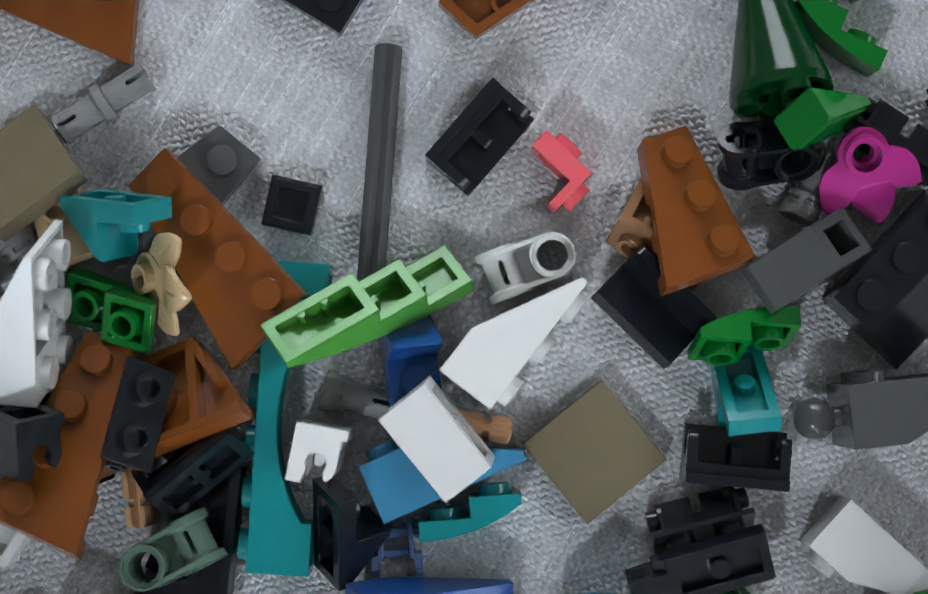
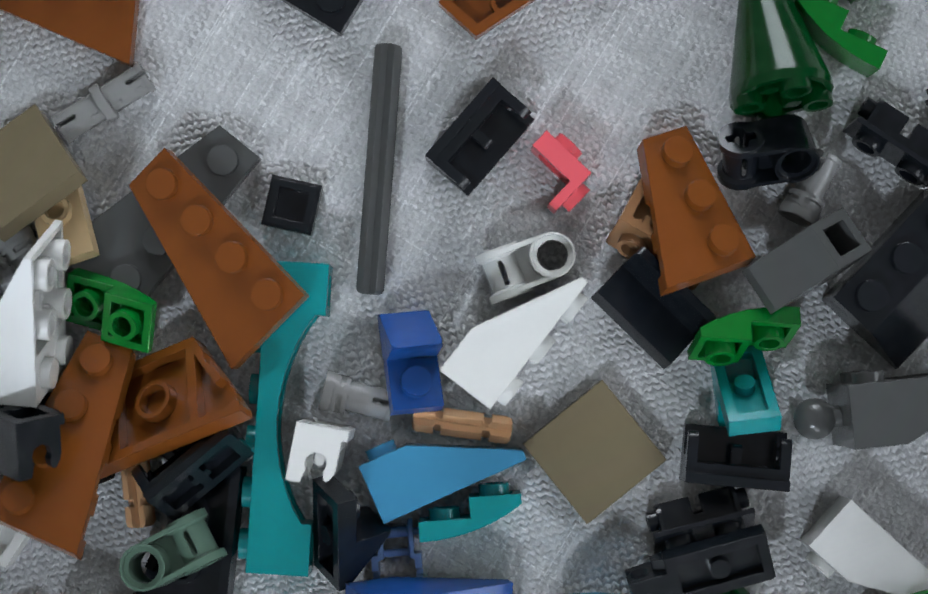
(113, 218): teal slope -> none
(137, 416): black hinge -> none
(157, 278): tan plate -> none
(366, 310): bright green slope -> none
(437, 439): white hinge -> none
(818, 116): green slope -> none
(867, 181): dark pink plate -> none

